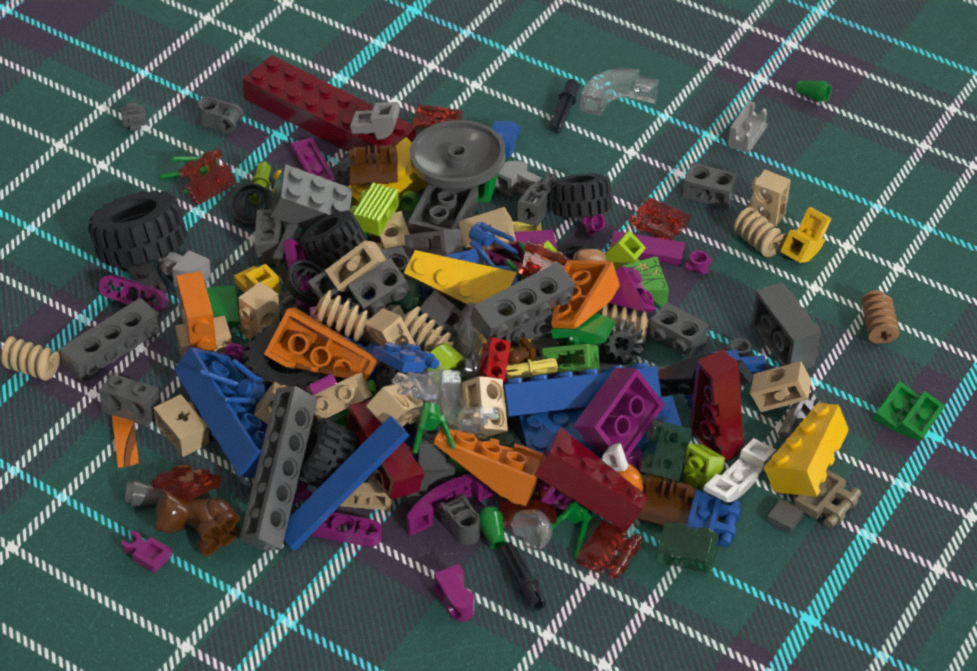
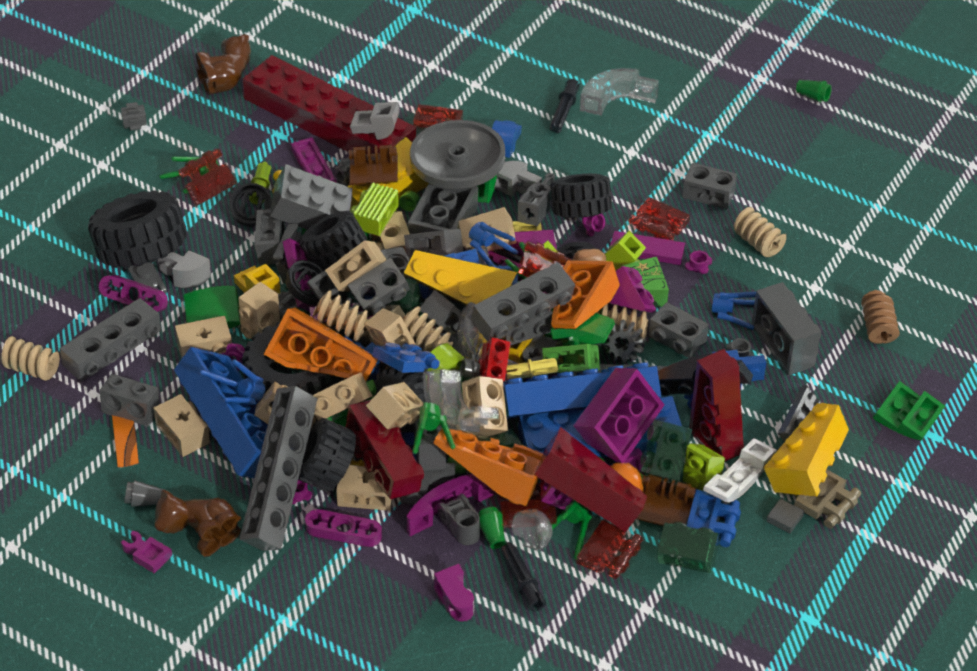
(184, 483): clear red plate -> none
(196, 311): orange brick -> none
(217, 114): dark grey piece -> none
(224, 71): none -> reddish brown animal
(320, 385): magenta tile -> none
(344, 481): blue tile -> none
(417, 385): clear plate -> none
(522, 353): reddish brown piece -> none
(615, 457): white tile -> none
(725, 303): none -> blue plant
(747, 128): light grey hinge -> none
(770, 196): tan brick -> none
(780, 386): tan brick -> none
(808, 238): yellow brick -> none

